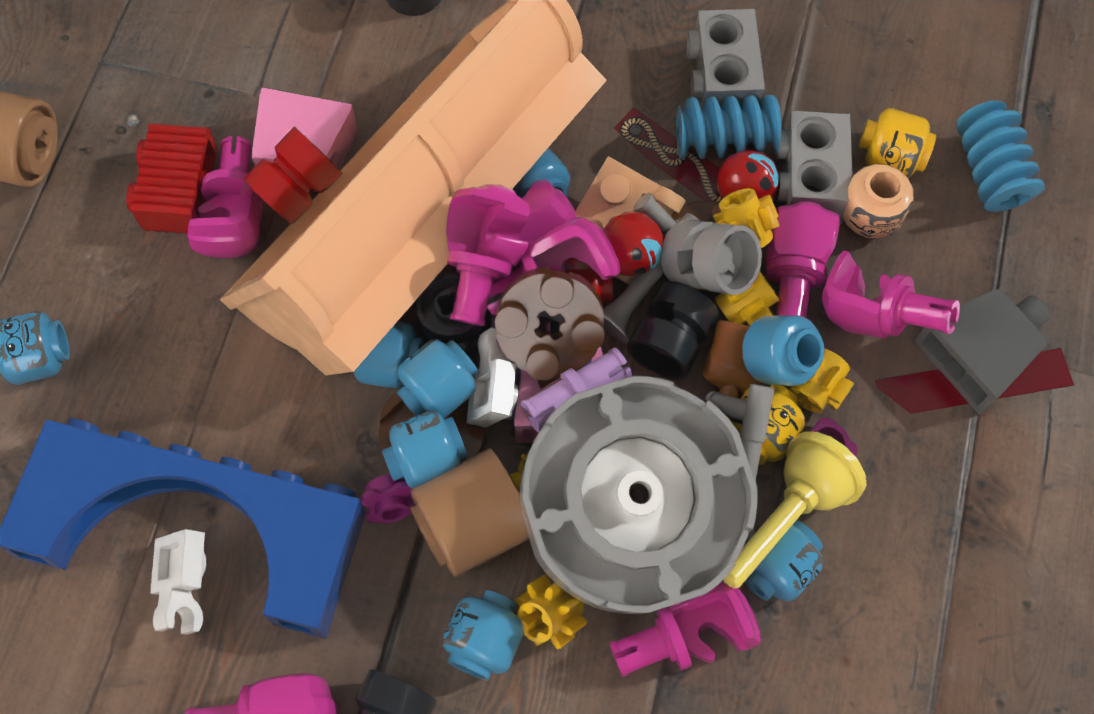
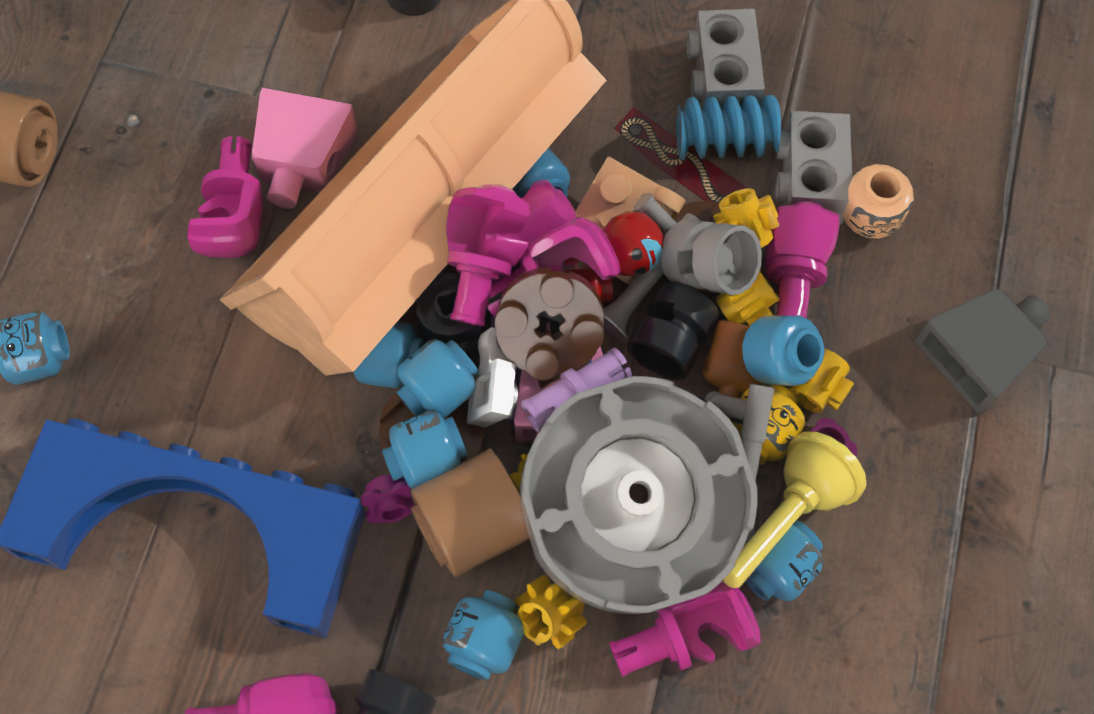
(170, 176): red brick -> none
(177, 571): white plate -> none
(292, 176): red wheel -> none
(748, 170): red piece -> none
(890, 311): dark pink piece -> none
(898, 141): yellow head -> none
(934, 391): dark red sticker -> none
(999, 156): dark azure piece -> none

